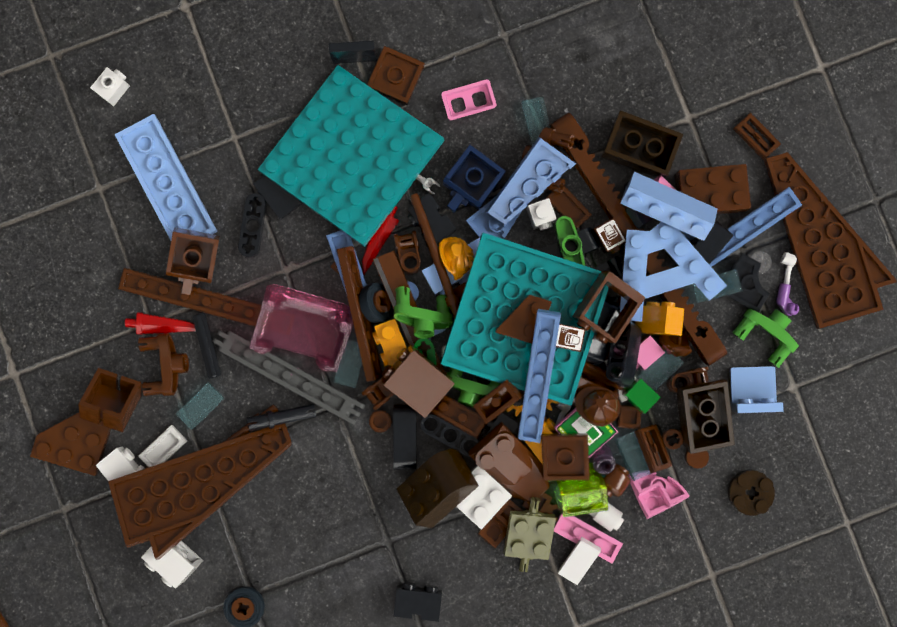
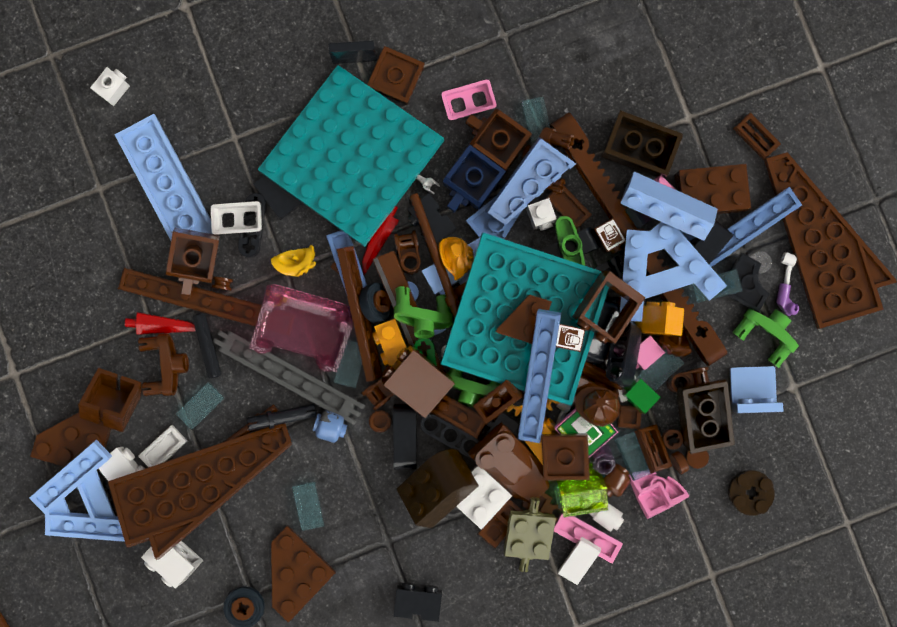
(80, 473): none -> light blue plate
(222, 283): none -> reddish brown bush
(238, 210): none -> white piece
(295, 261): none -> yellow hat
(295, 573): none -> reddish brown plate
(308, 506): none -> clear light blue tile
(329, 426): none -> medium blue head
(498, 137): none -> reddish brown hinge
(679, 462): none -> reddish brown tile

